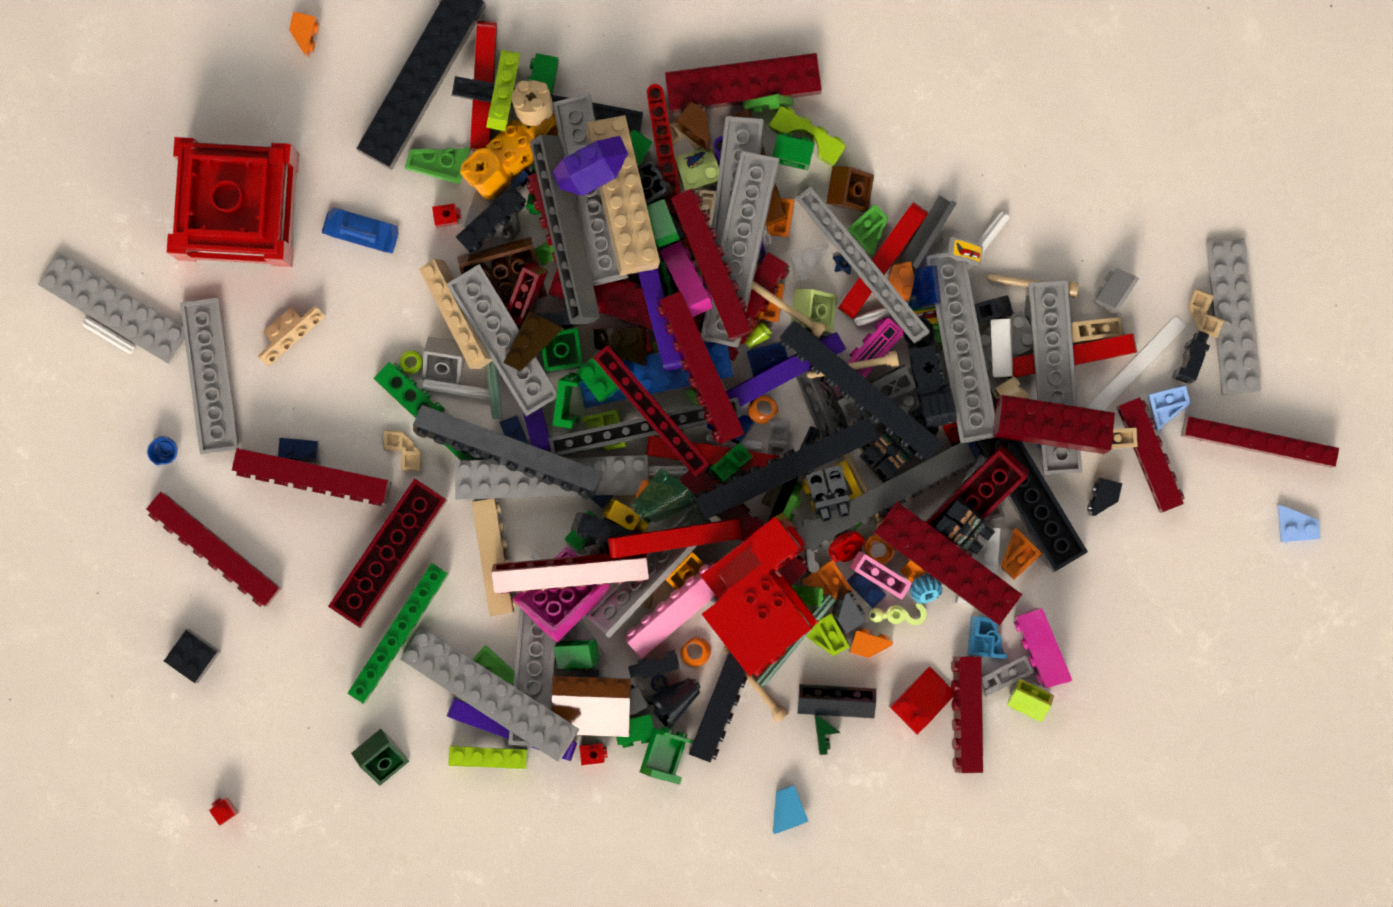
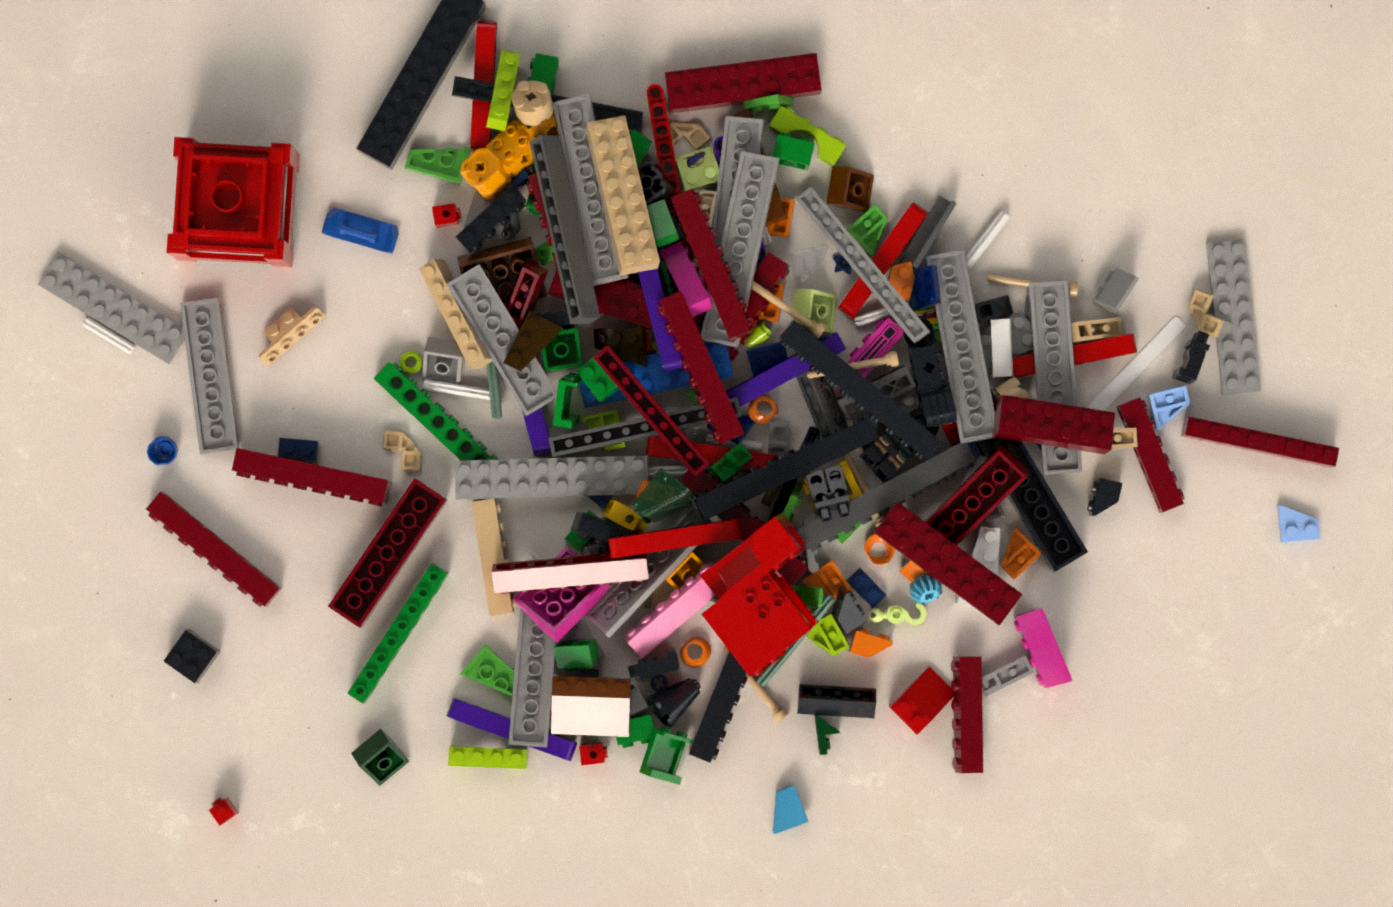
(303, 29): orange slope -> none
(490, 694): light grey plate -> none
(507, 452): black brick -> none
(512, 428): dark blue plate -> none
(591, 166): dark purple wedge -> none
(695, 125): reddish brown slope -> none
(846, 546): red tile -> none
(880, 575): bright pink brick -> none
(964, 525): black hips -> none
(965, 251): slope -> none
(984, 639): dark azure slope -> none
(1030, 700): lime brick -> none

